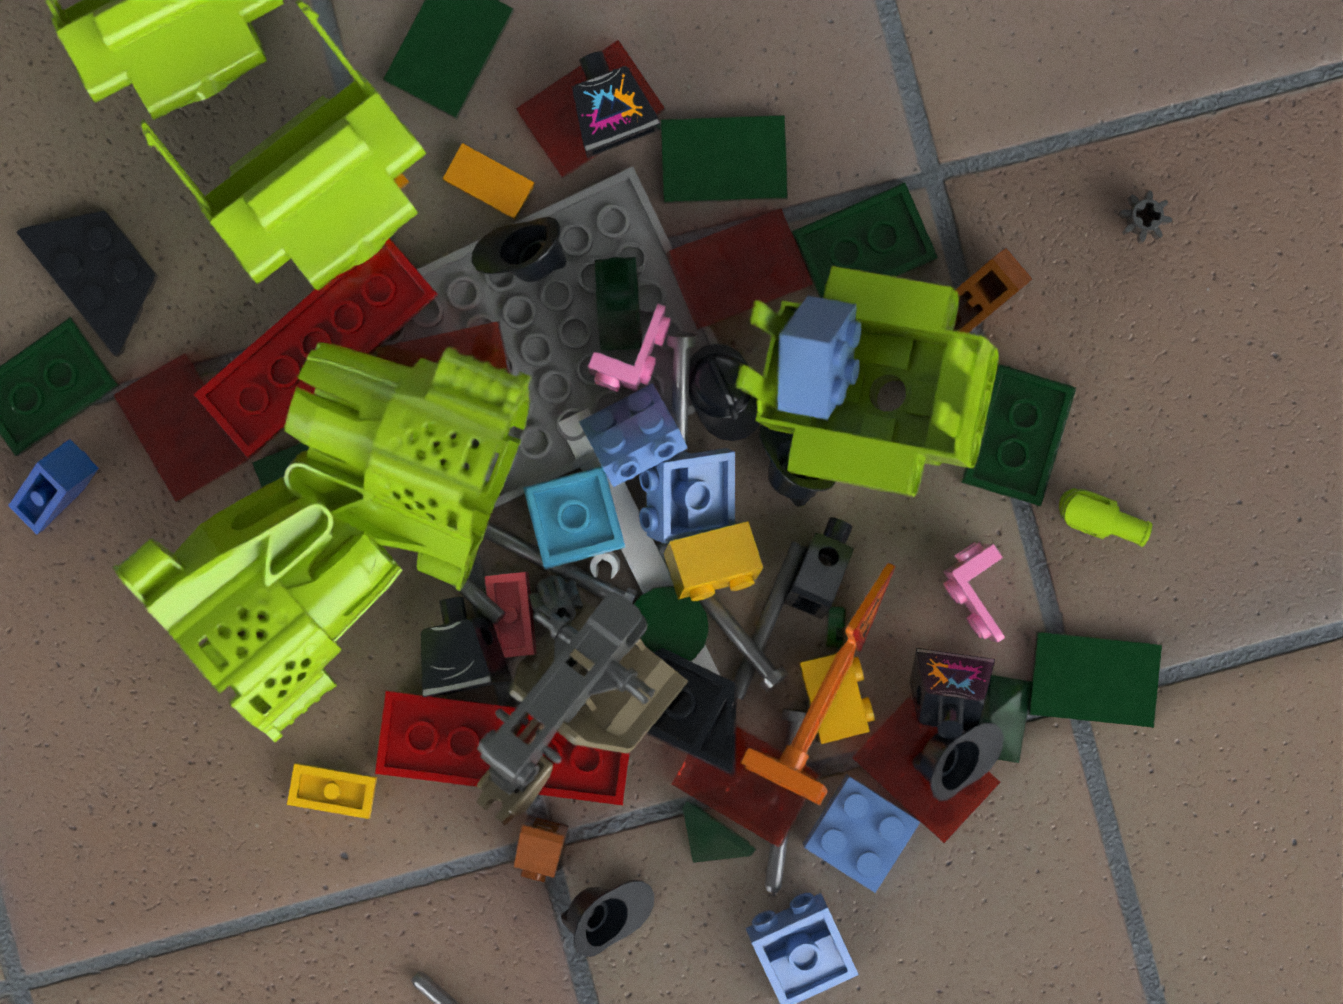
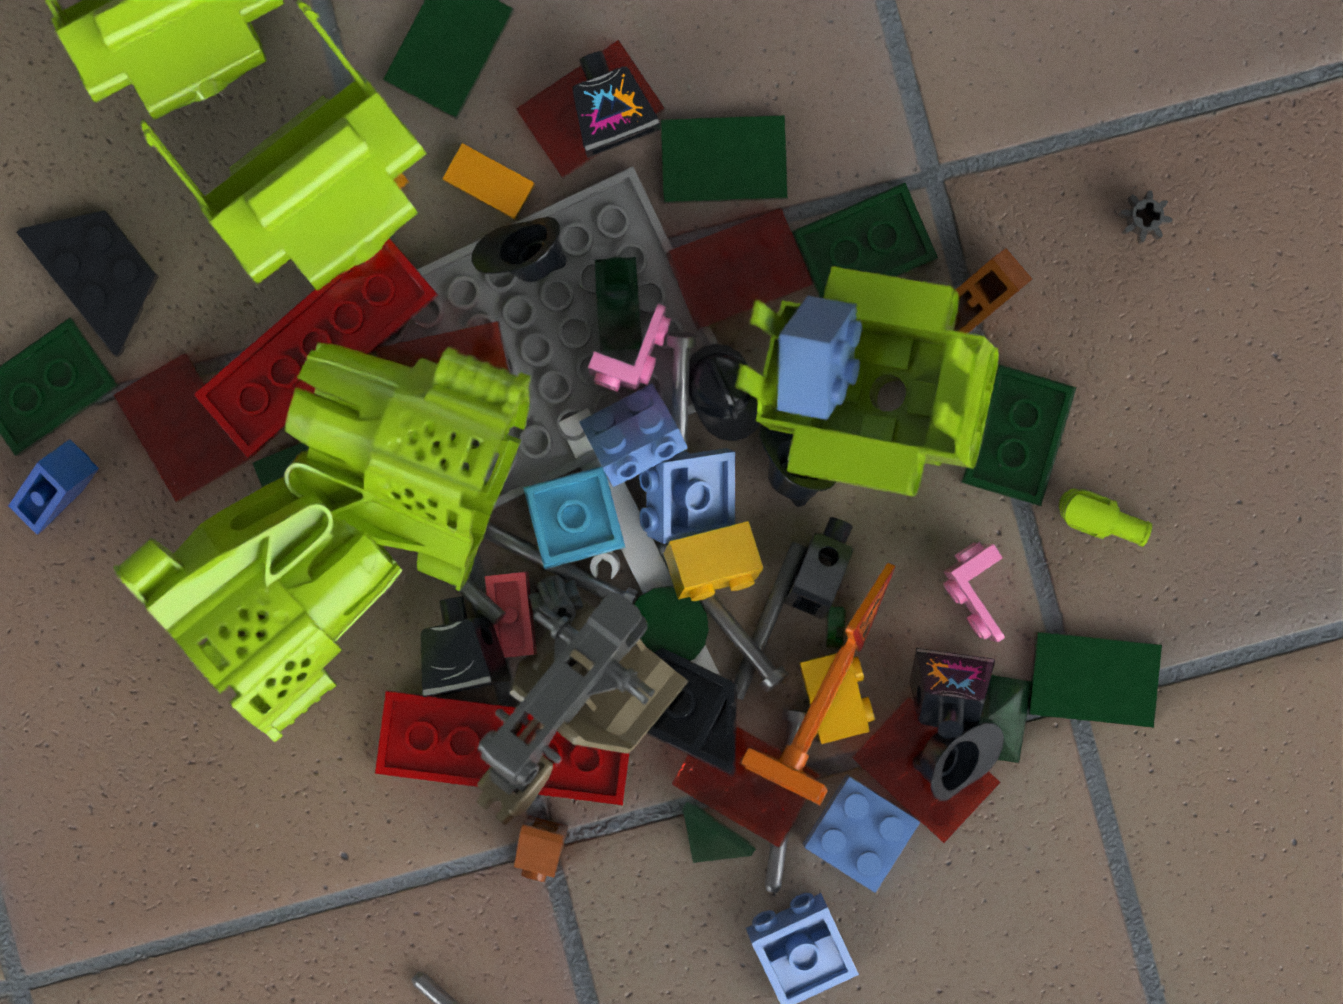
(332, 790): yellow plate -> none
(606, 916): black piece -> none

